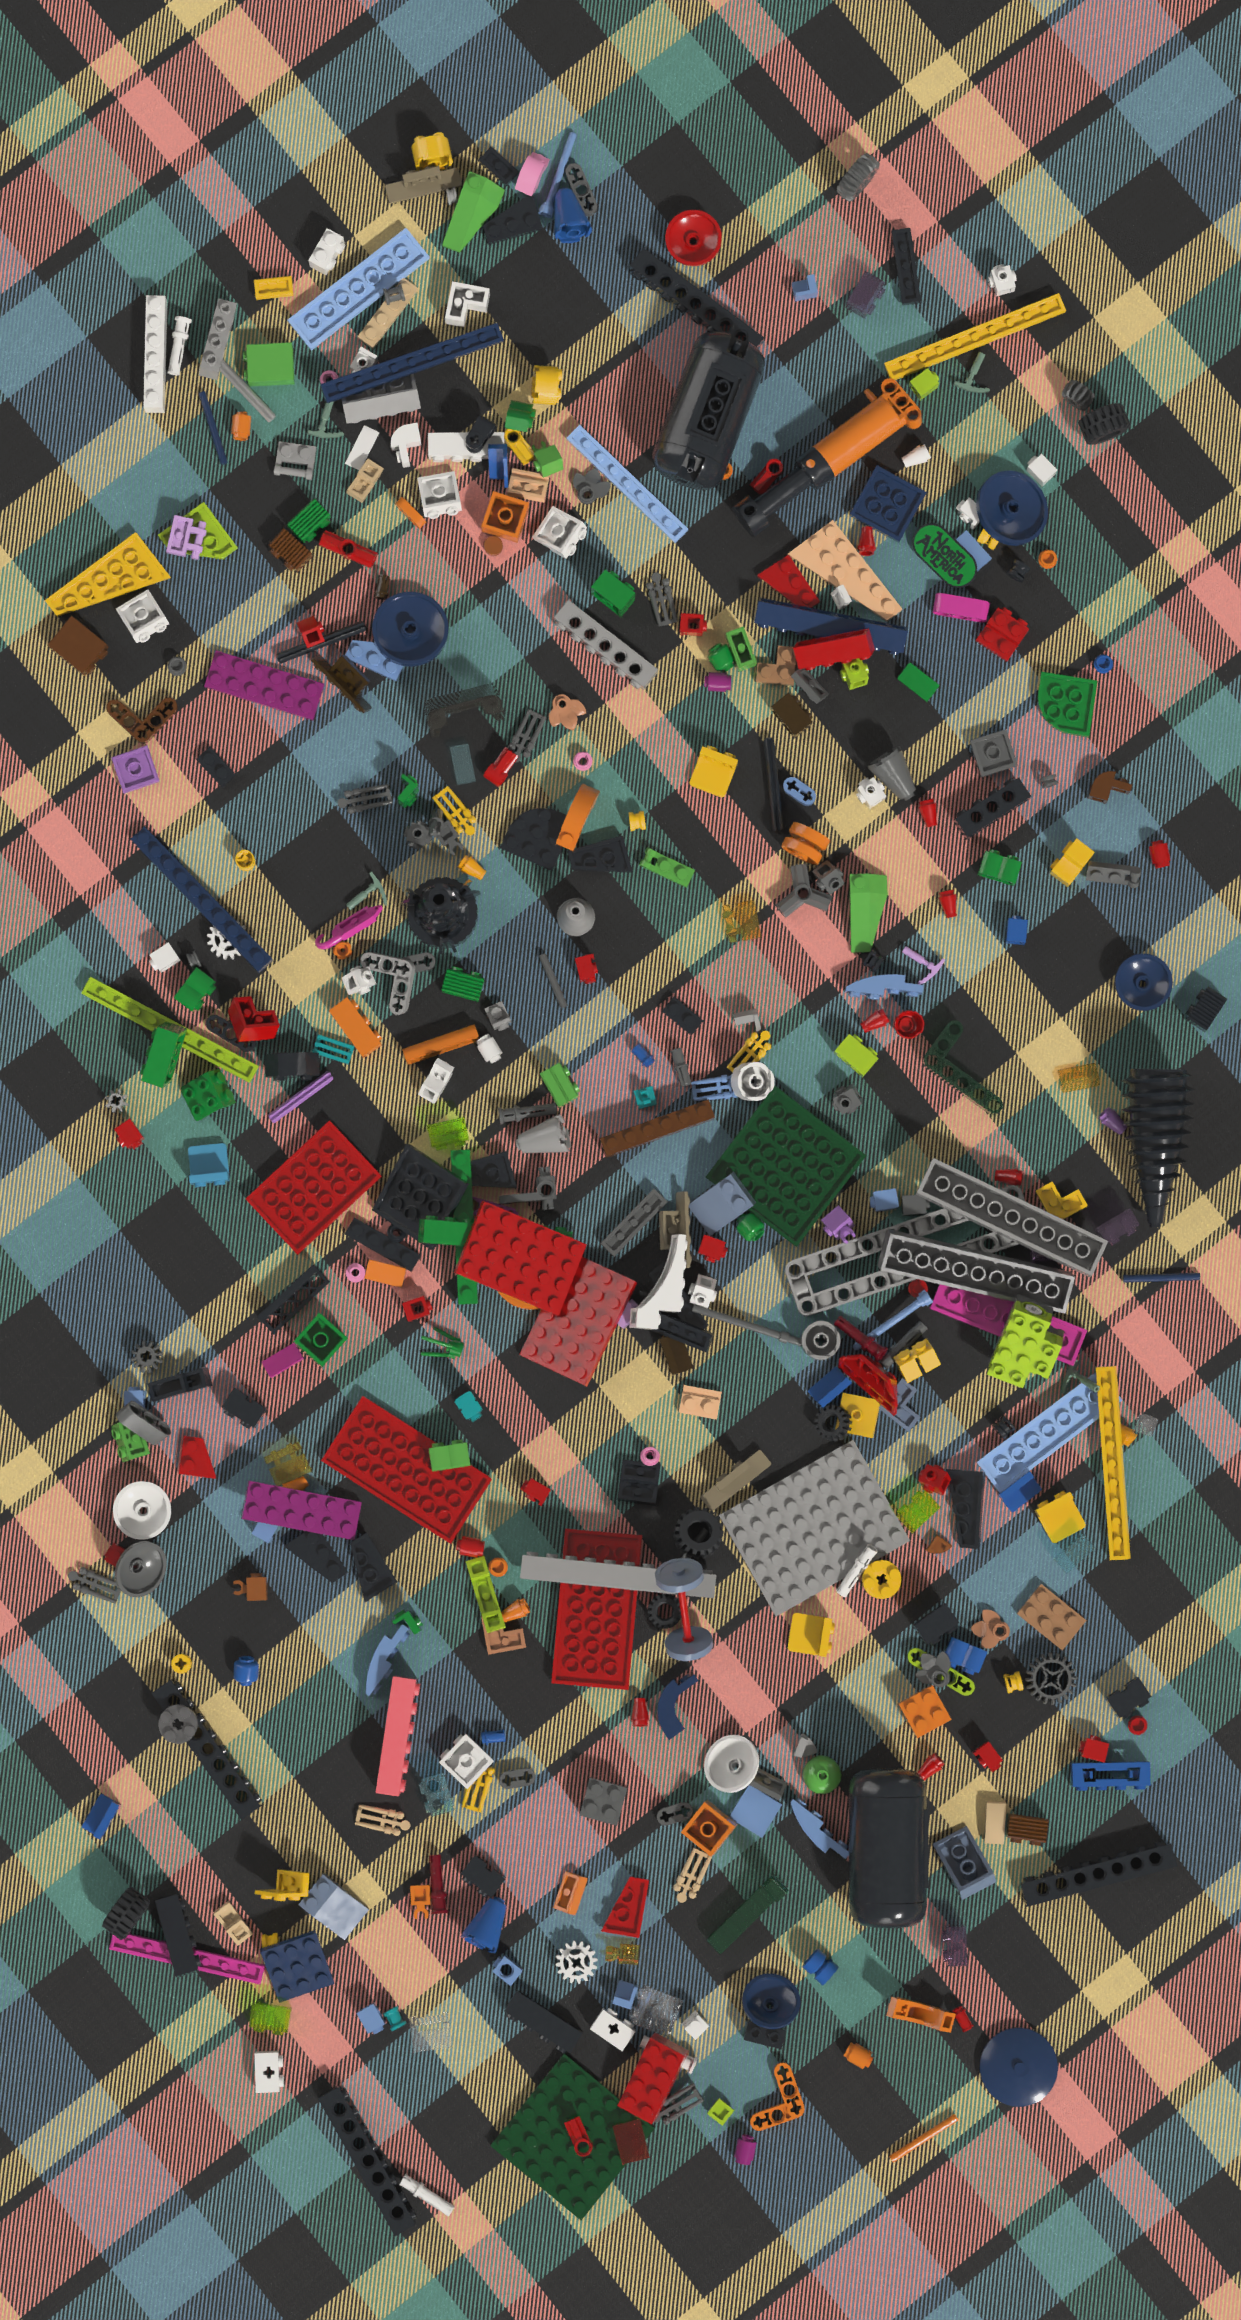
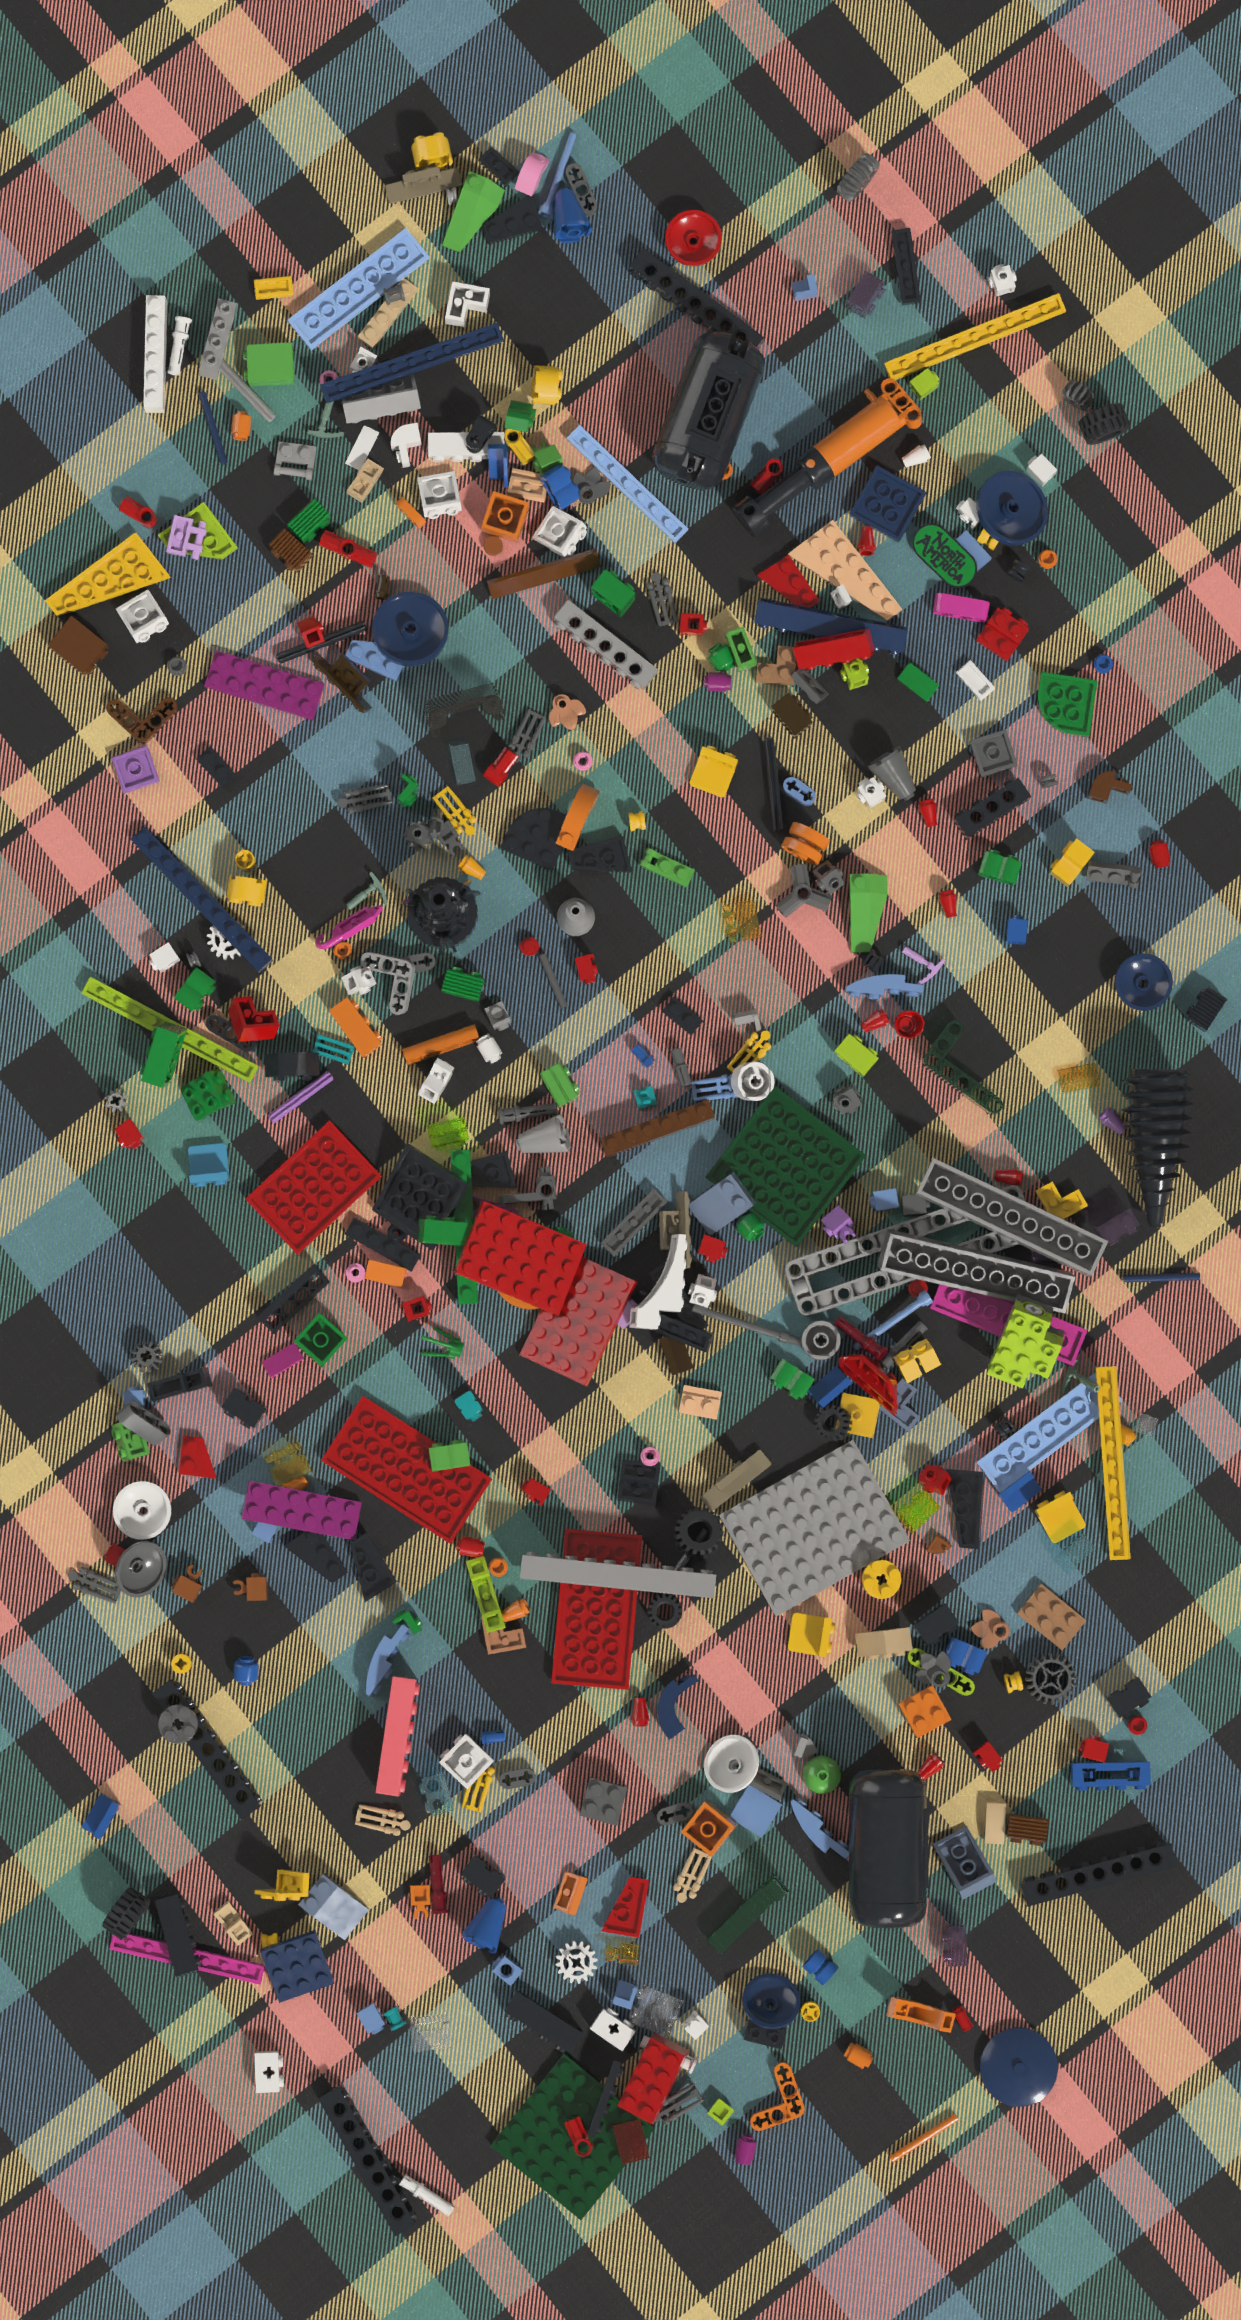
(137, 512): none -> red piece
(187, 1587): none -> dark orange brick
(246, 889): none -> yellow brick
(270, 2017): clear neon green brick -> none
(327, 251): white brick -> none
(529, 946): none -> red plate
(543, 573): none -> reddish brown tile
(560, 487): none -> blue brick
(608, 2090): none -> black plate
(679, 1577): sand blue piece -> none
(792, 1379): none -> green brick
(812, 2011): none -> yellow wheel
(858, 1568): white pin -> none
(883, 1643): none -> tan brick
(973, 371): sand green piece -> none
(975, 680): none -> white tile

